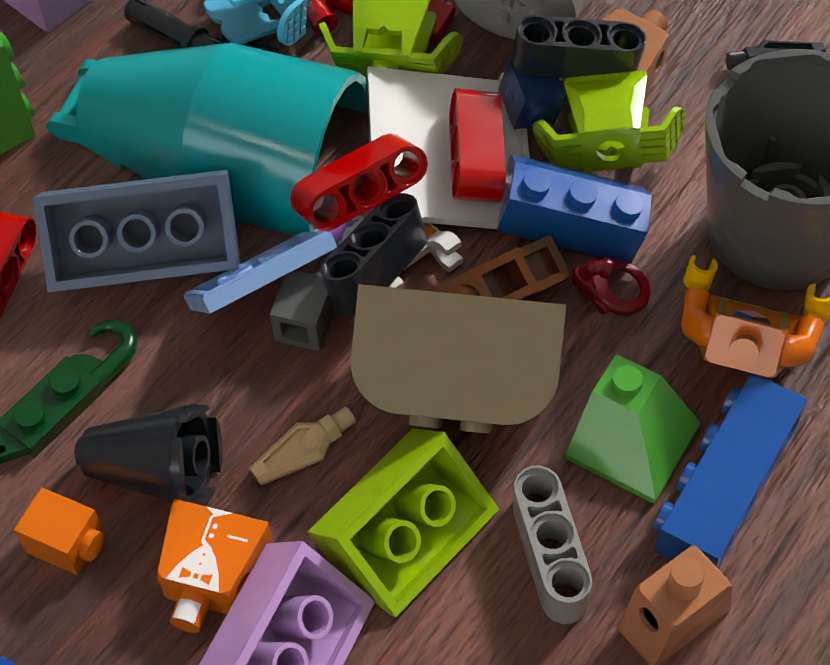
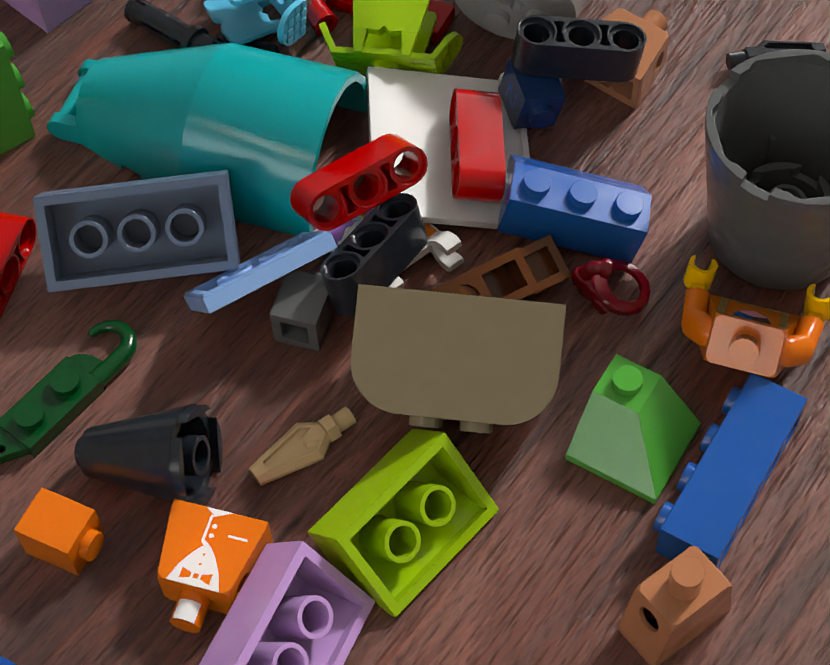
(551, 566): light grey beam -> none
(609, 121): lime piece -> none

